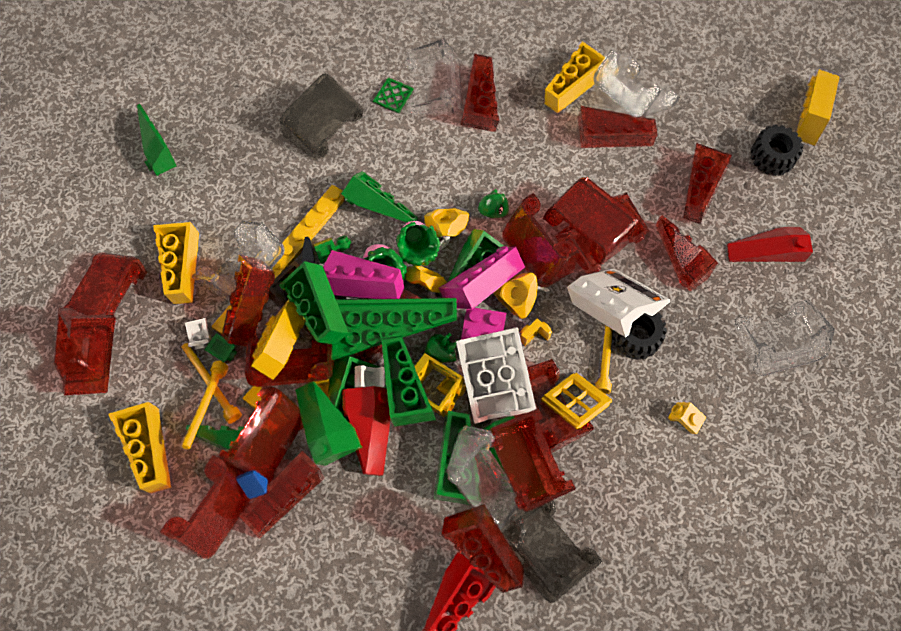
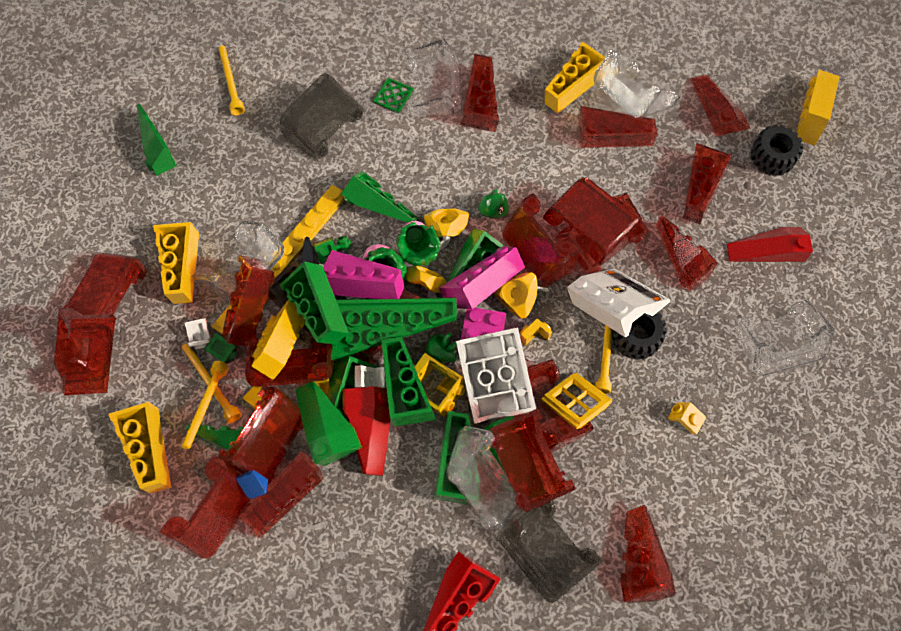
(236, 106): none -> yellow piece
(485, 545): clear red wedge -> none
(646, 570): none -> clear red wedge
(719, 108): none -> clear red wedge

